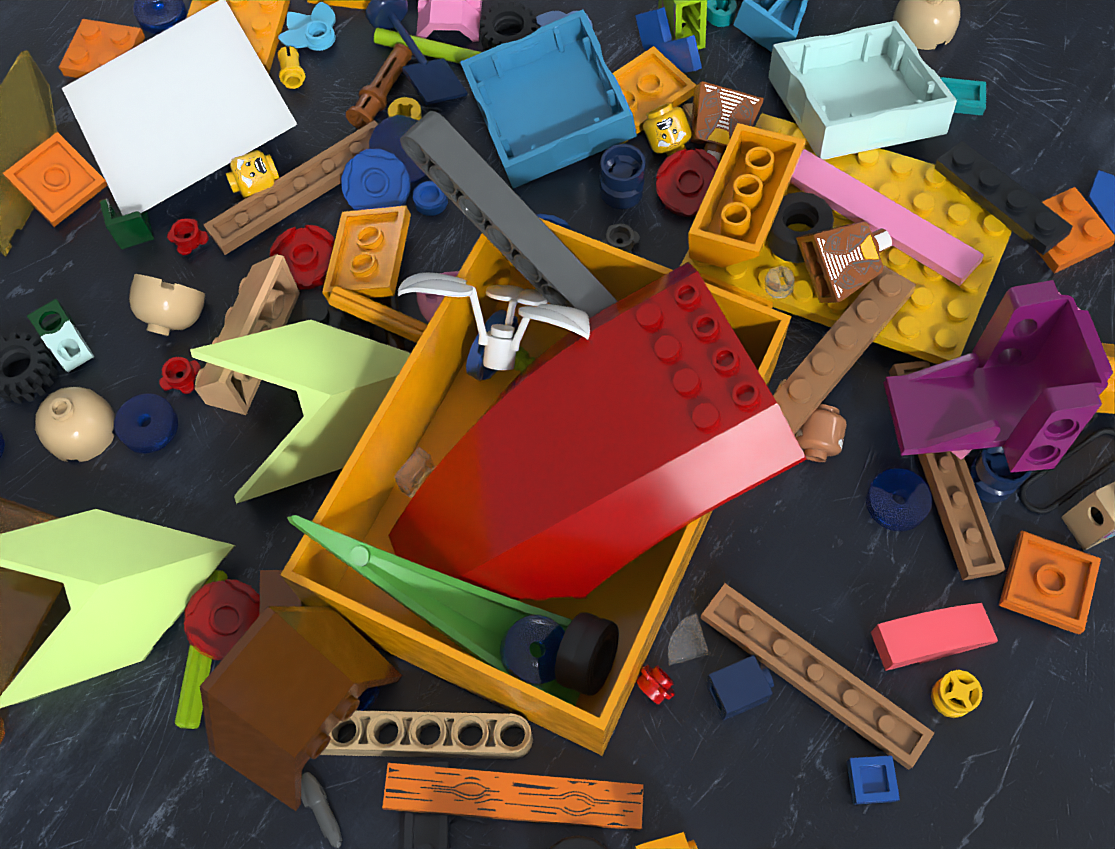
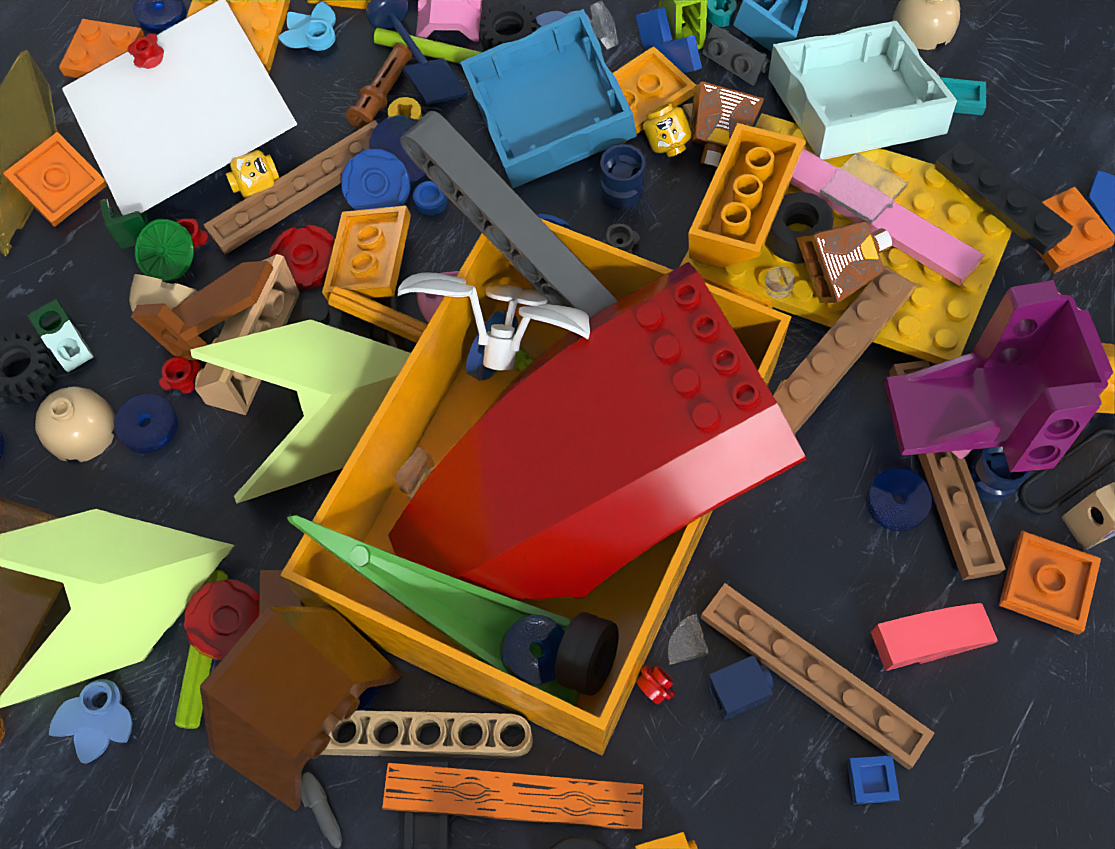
(93, 725): none -> medium blue plate
(146, 52): none -> red plate
(164, 250): none -> green wheel
(218, 301): none -> dark orange piece
(291, 73): yellow pin -> none
(603, 24): none -> clear plate
(685, 180): red tile -> none
(735, 55): none -> dark grey hinge
(822, 434): nougat head -> none
(863, 188): none -> clear piece
(963, 688): yellow wheel -> none

